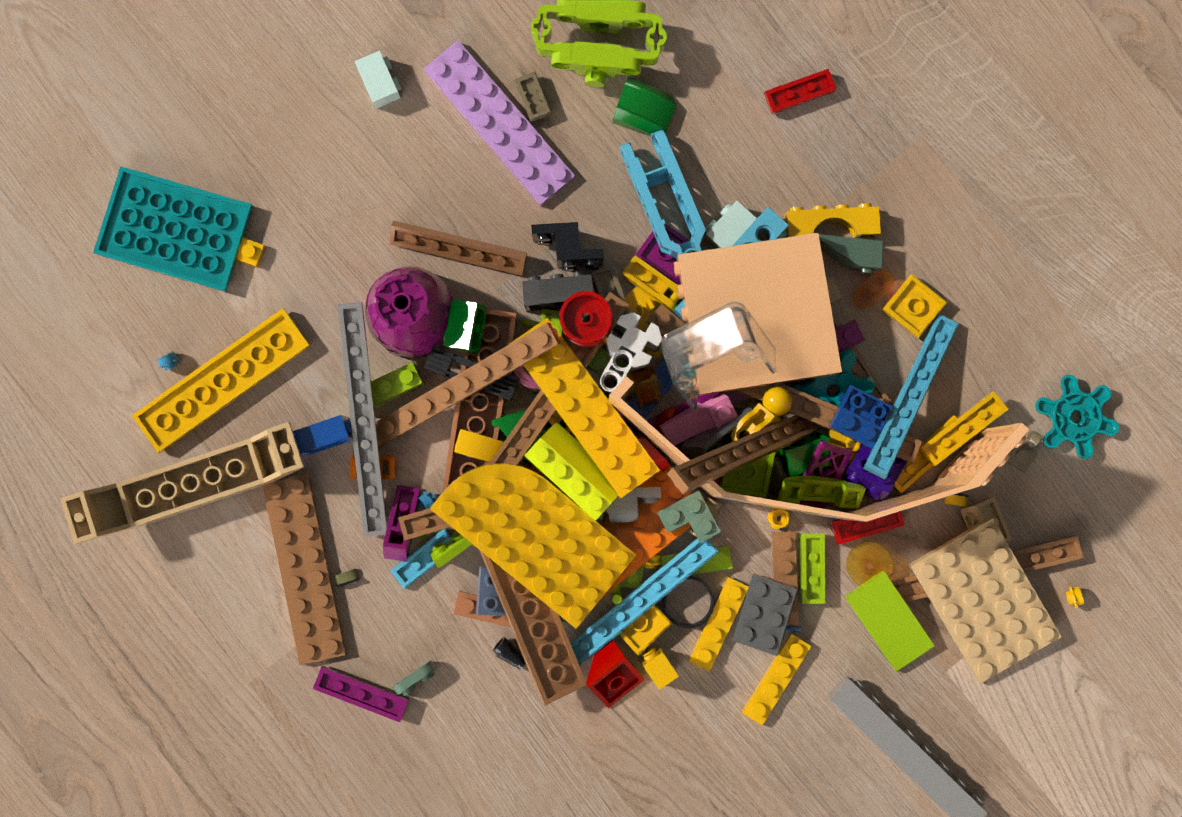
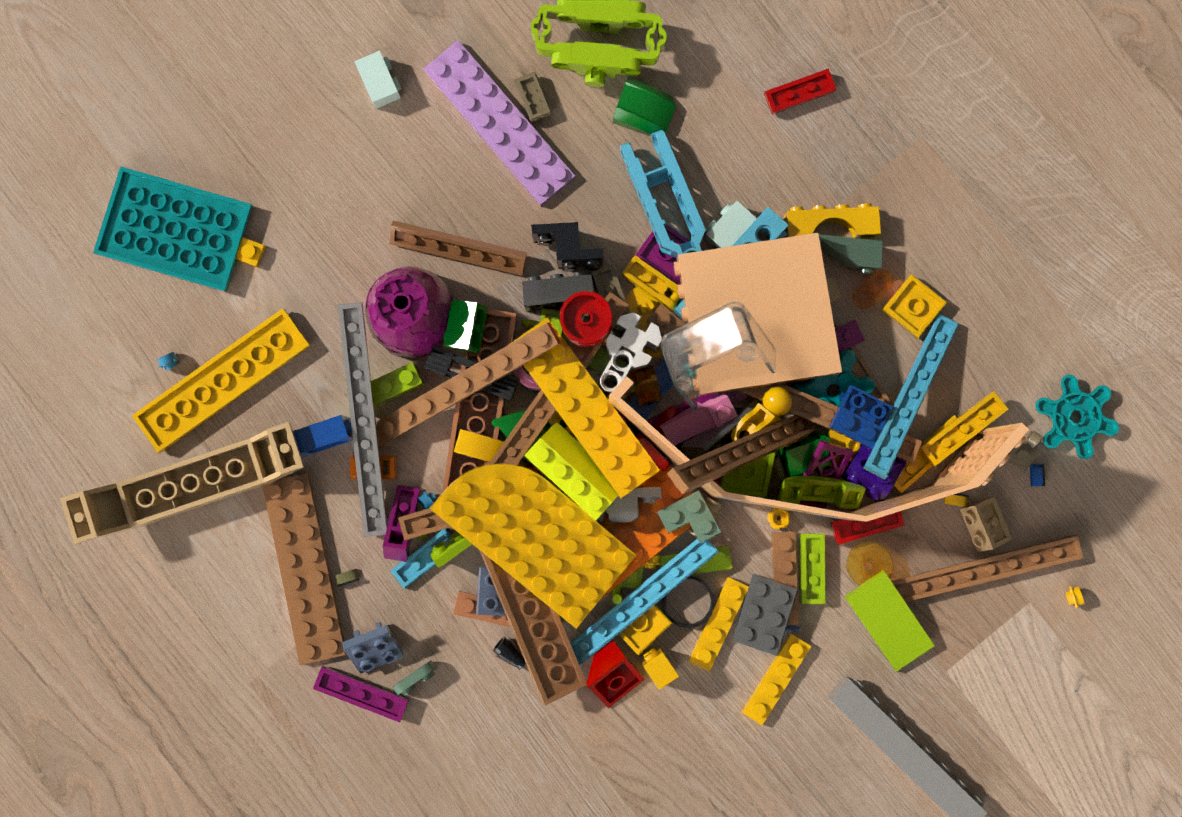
(372, 648): none -> sand blue plate
(985, 600): tan plate -> none
(1037, 475): none -> blue piece

